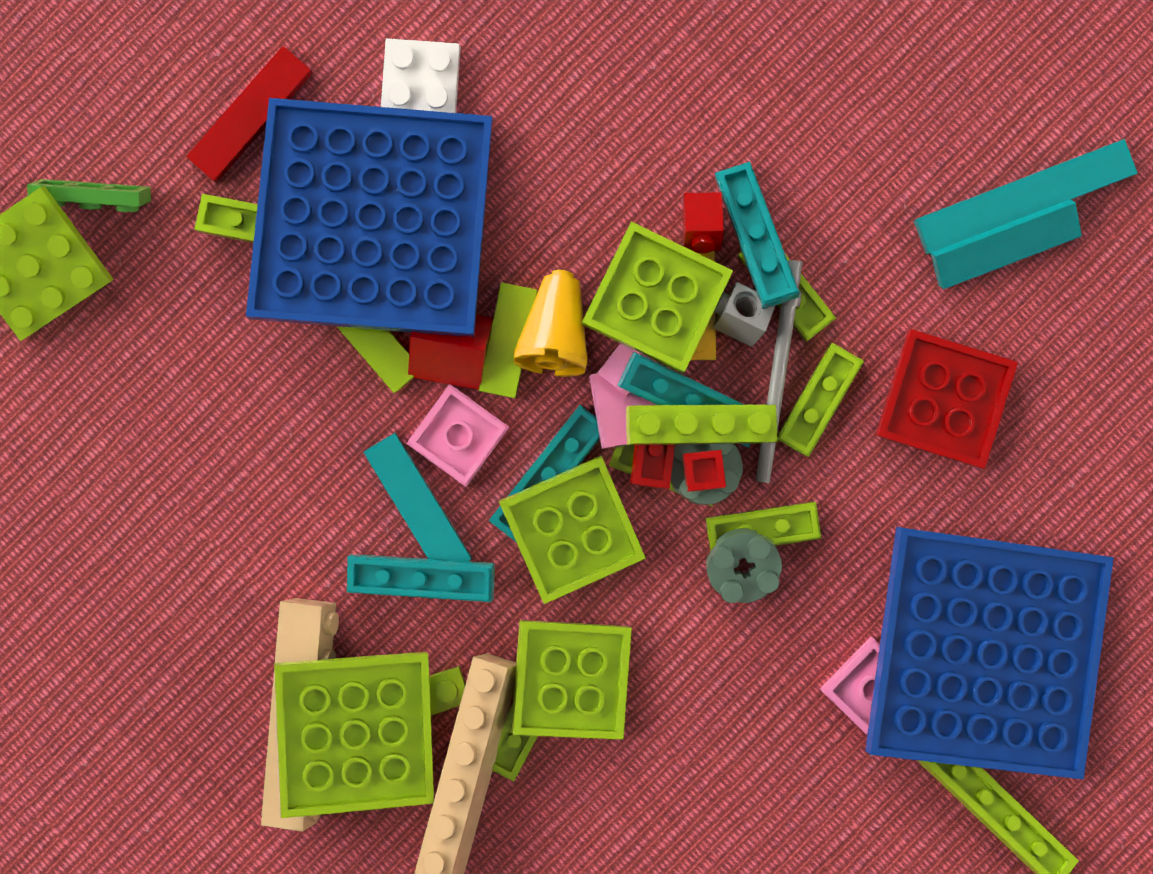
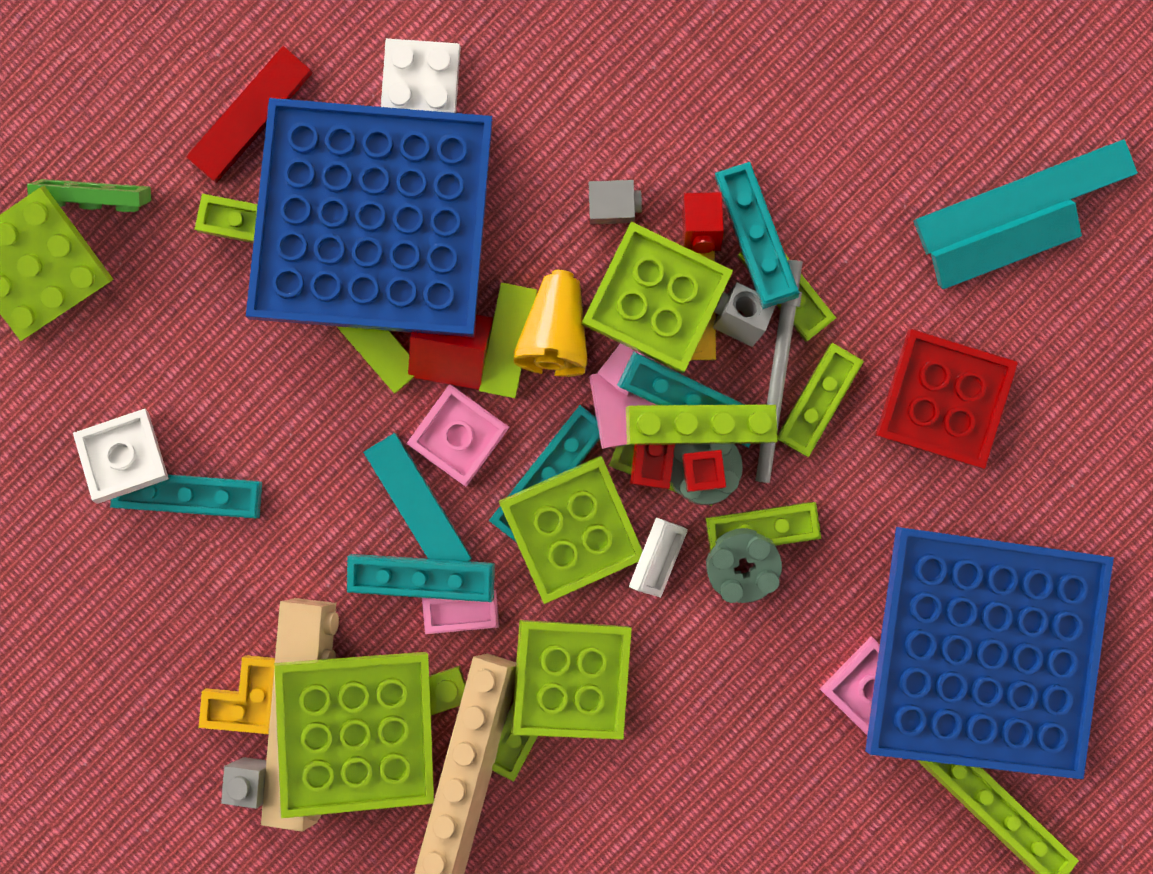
(120, 456): none -> white plate
(197, 496): none -> teal tile
(242, 709): none -> yellow plate
(244, 783): none -> light grey brick
(459, 615): none -> bright pink tile
(613, 201): none -> light grey brick
(658, 557): none -> white tile

